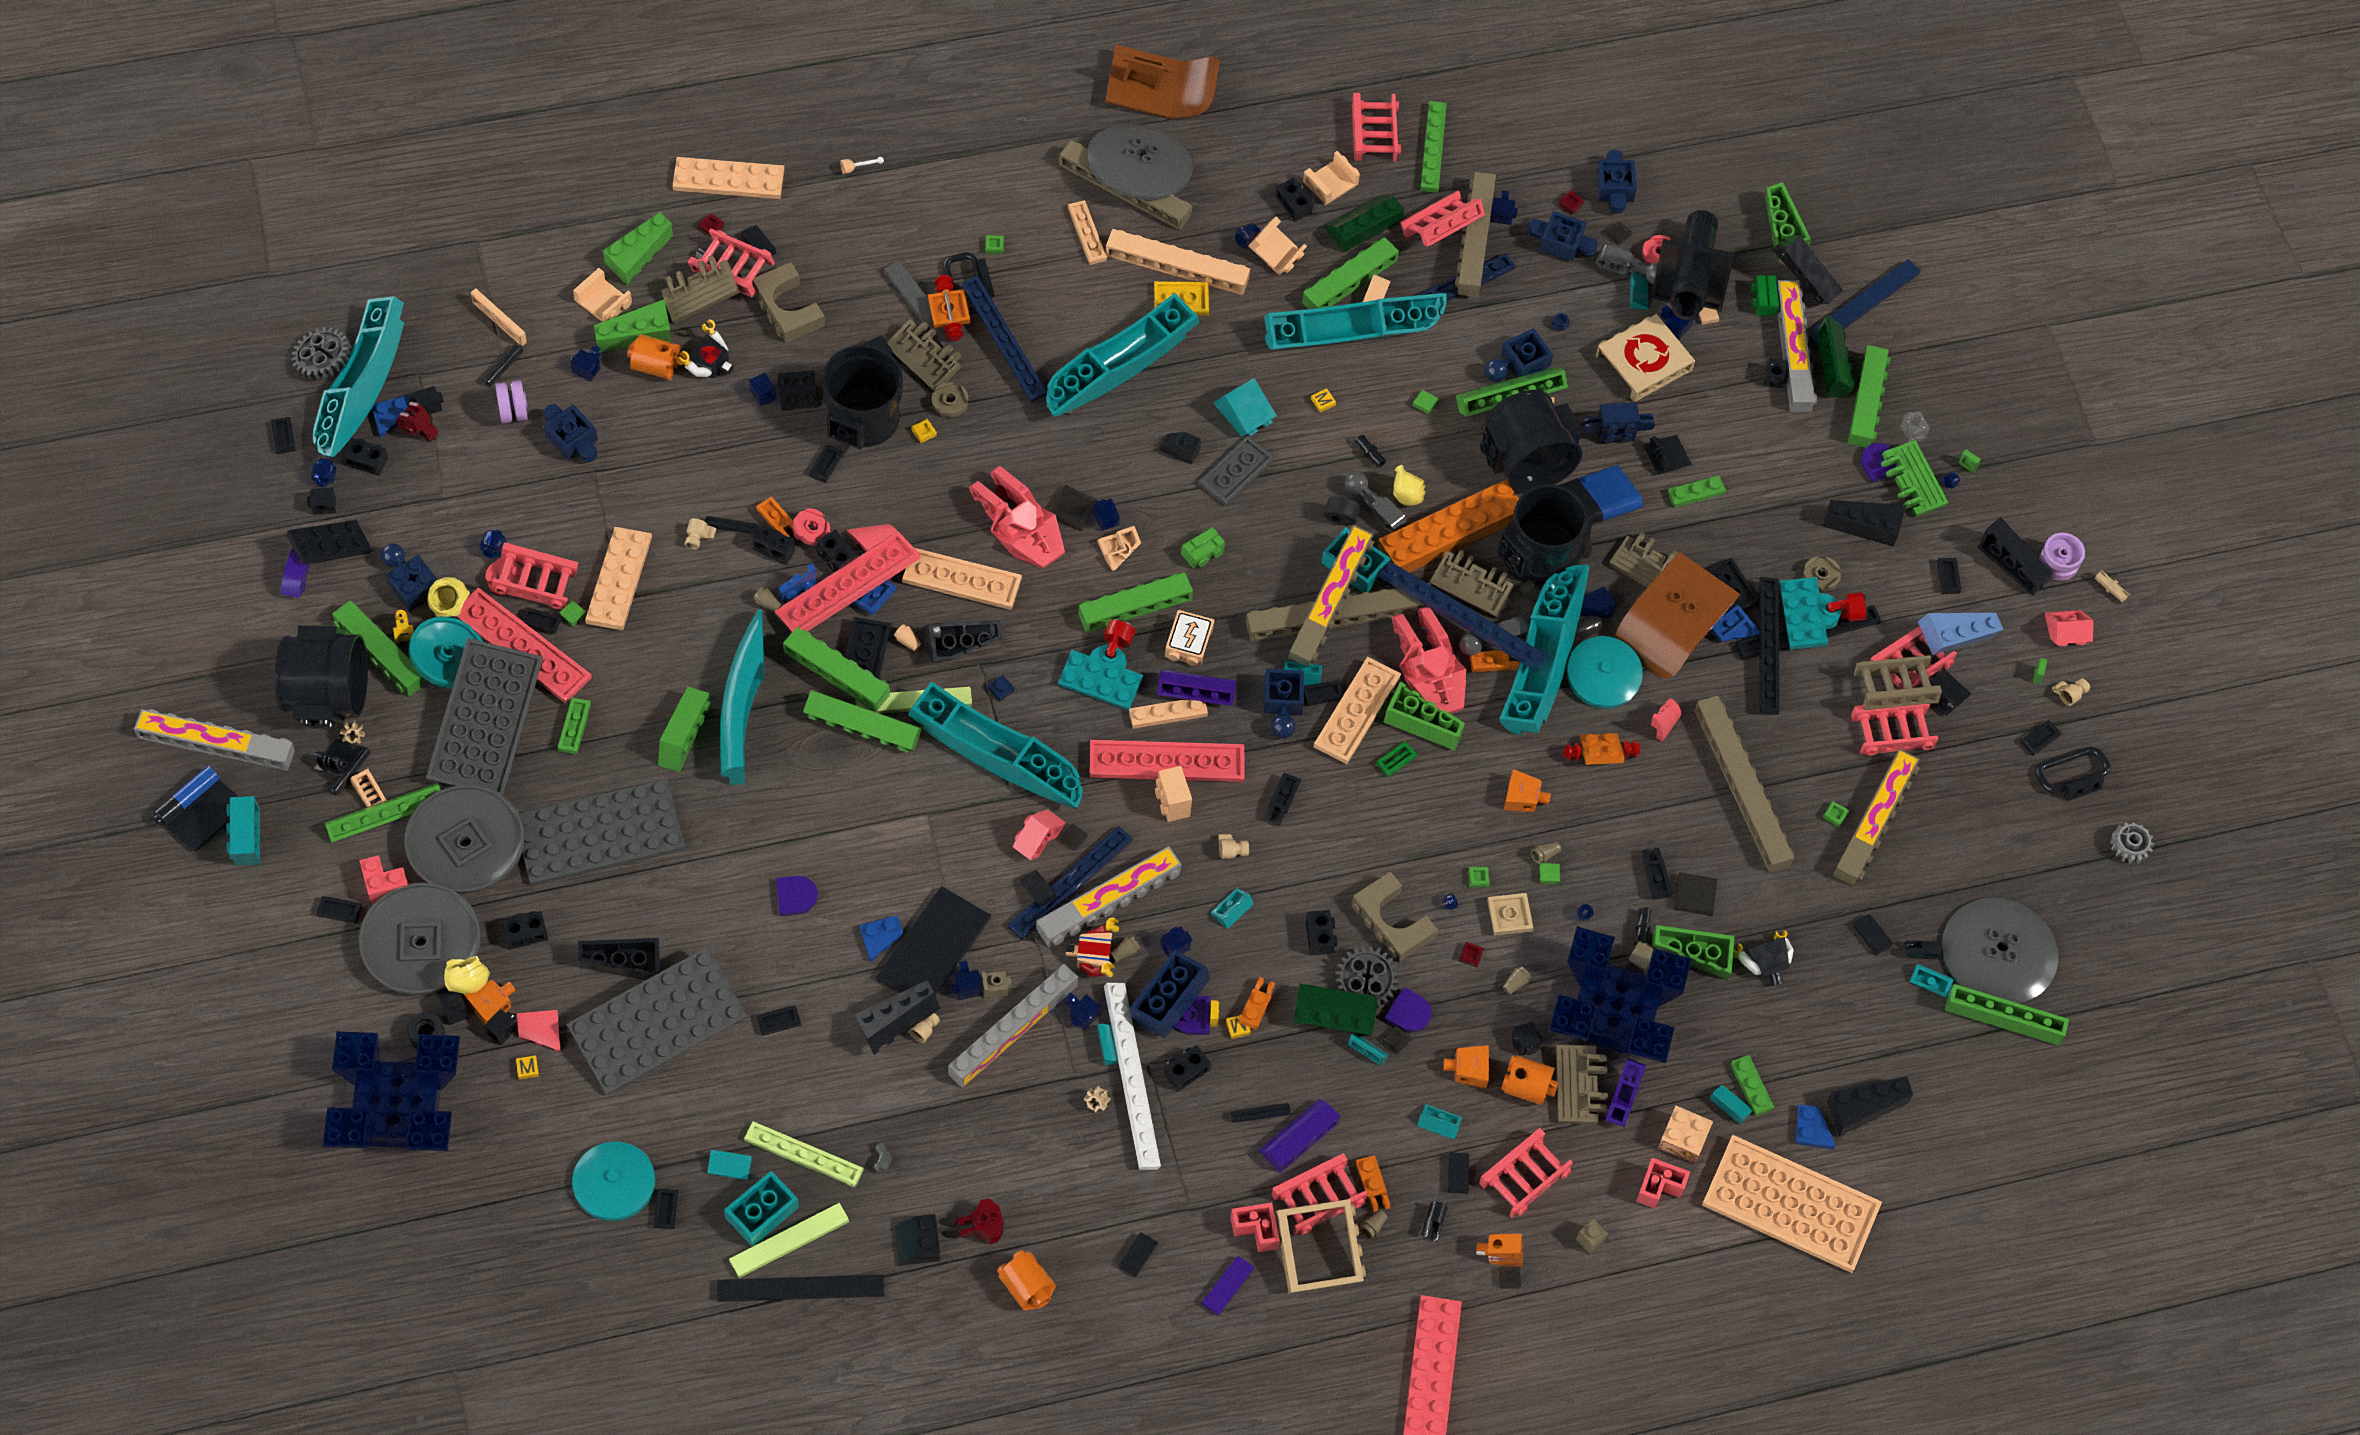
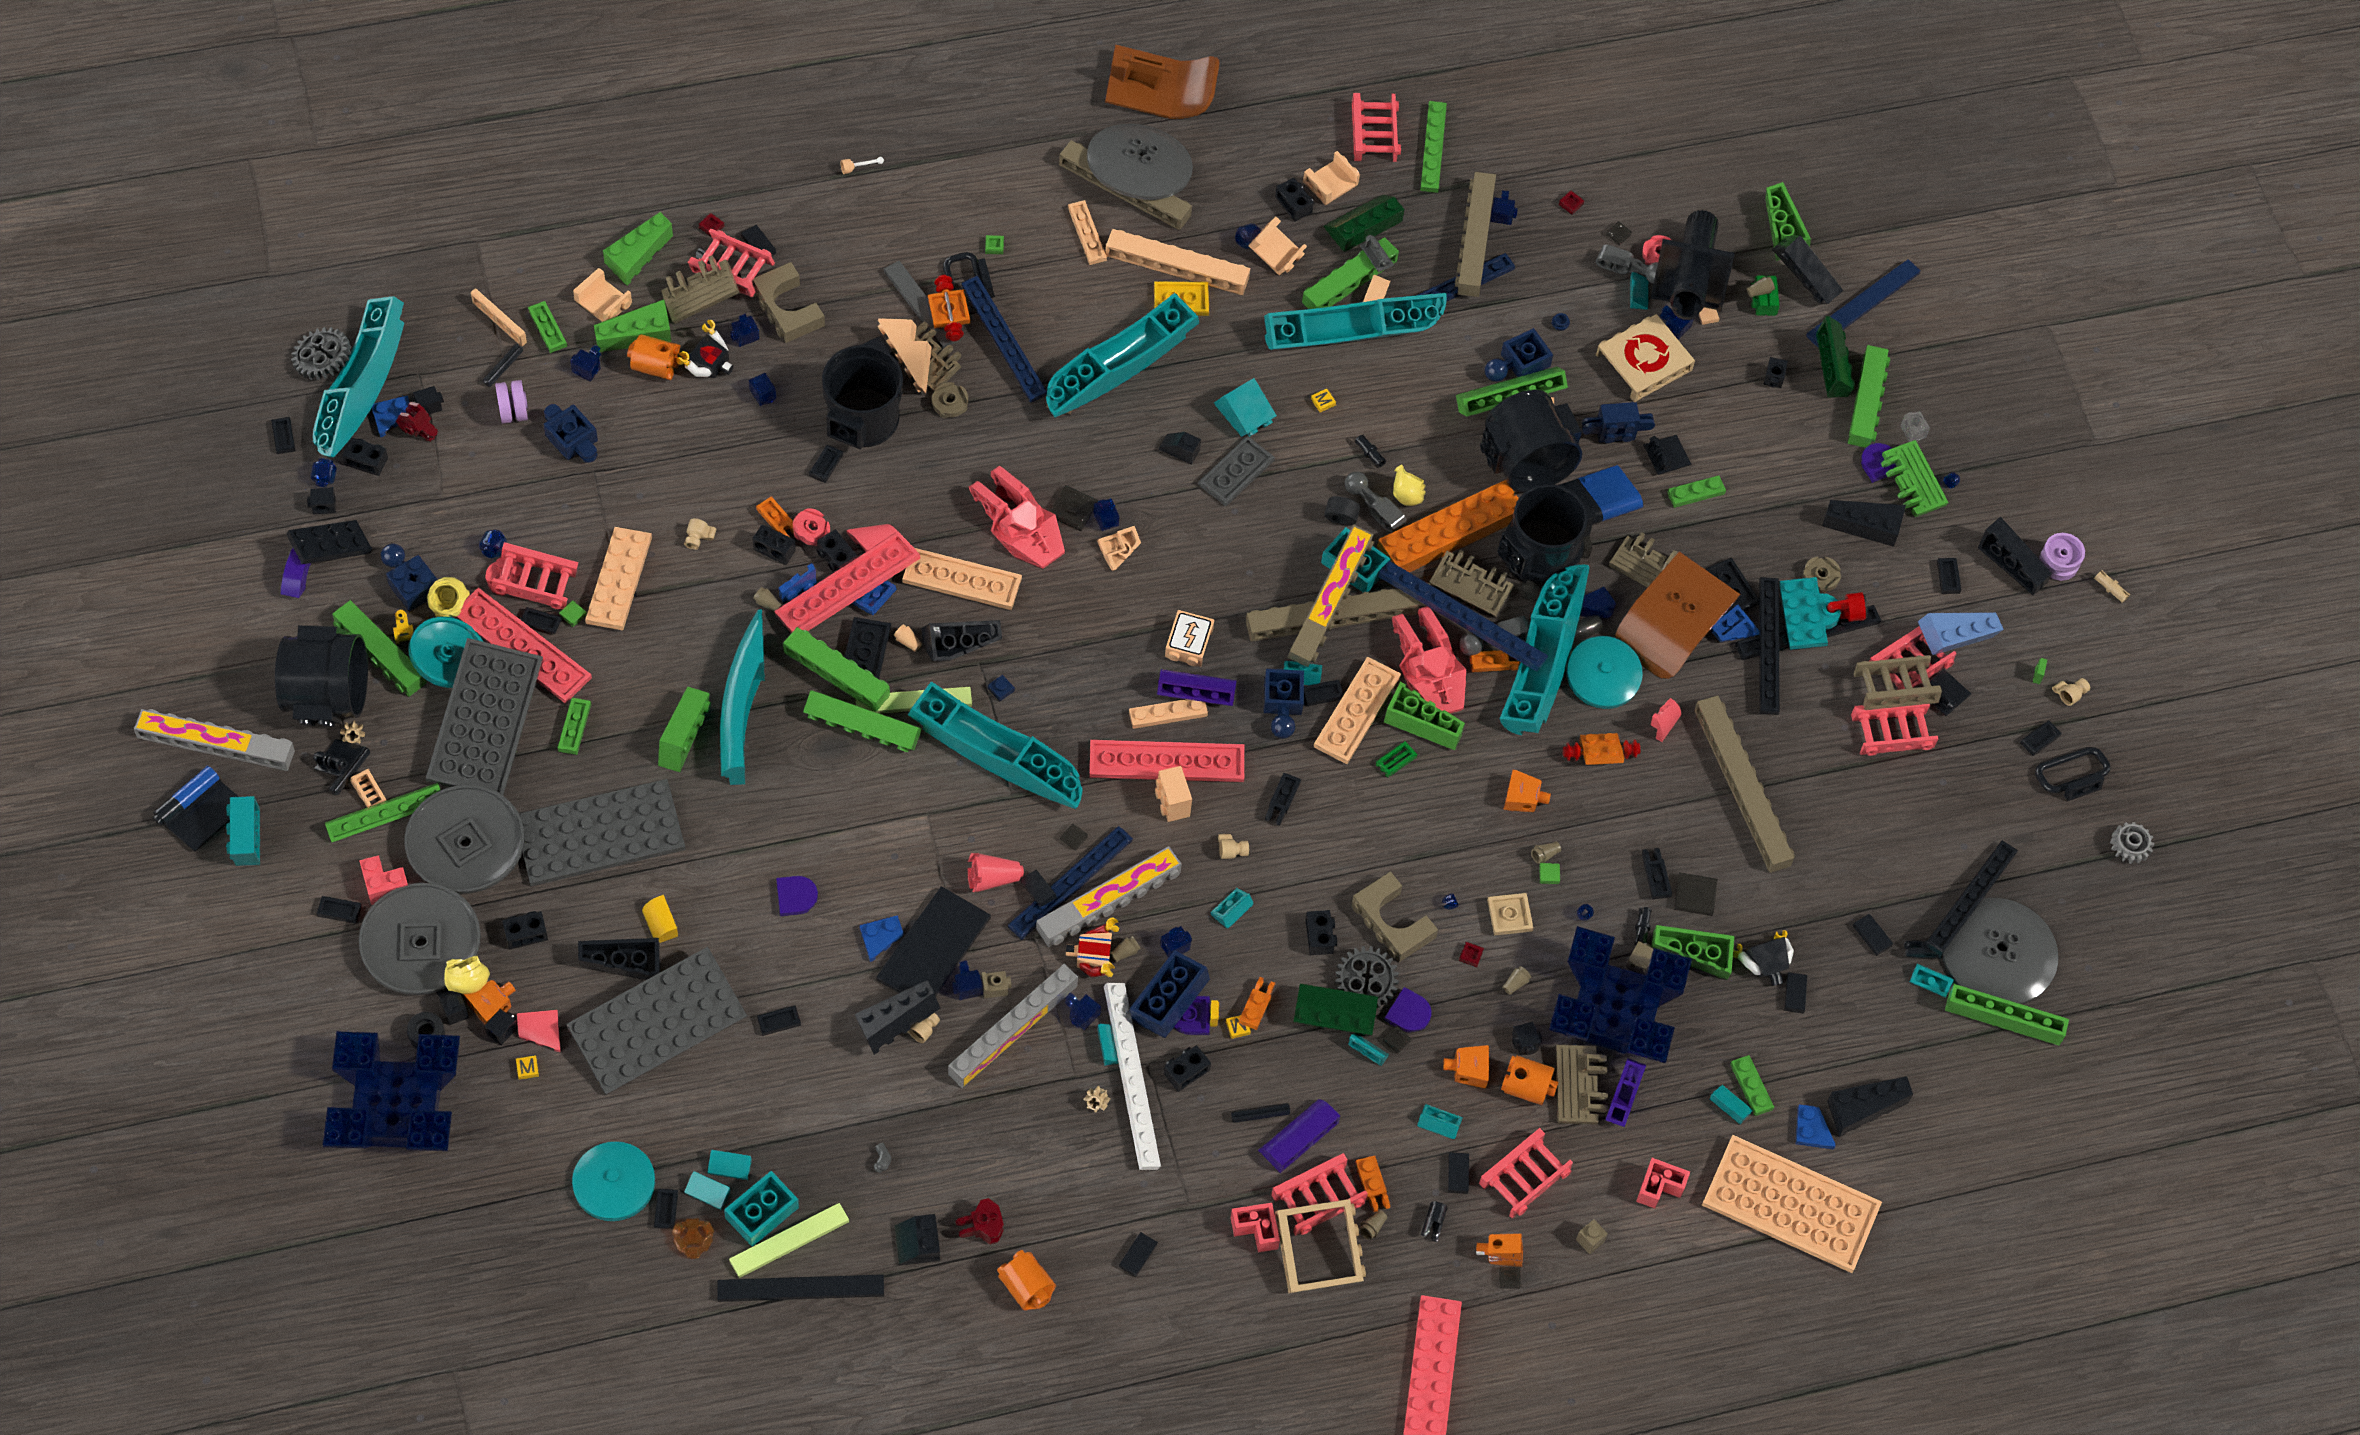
(547, 327): none -> bright green plate
(660, 919): none -> yellow brick
(692, 1237): none -> clear orange piece
(707, 1190): none -> teal slope
(728, 178): light nougat plate -> none
(733, 525): black axle -> none
(744, 330): none -> clear blue brick
(797, 390): black hinge -> none
(803, 1154): yellowish green tile -> none
(913, 353): none -> light nougat slope
(923, 431): yellow tile -> none
(992, 872): none -> coral cone
(1037, 832): coral brick -> none
(1104, 672): teal plate -> none
(1135, 601): bright green brick -> none
(1203, 548): bright green brick -> none
(1228, 1285): dark purple tile -> none
(1376, 254): none -> dark grey hinge
(1425, 402): bright green tile -> none
(1442, 218): coral fence -> none
(1478, 877): bright green tile -> none
(1563, 228): dark blue brick -> none
(1616, 181): dark blue brick -> none
(1685, 1134): light nougat brick -> none
(1761, 287): none -> dark tan cone
(1795, 347): brick -> none
(1795, 992): none -> black tile
(1835, 814): bright green tile -> none
(1876, 817): brick -> none
(1969, 461): bright green tile -> none
(1971, 898): none -> black tile
(2069, 627): coral slope -> none

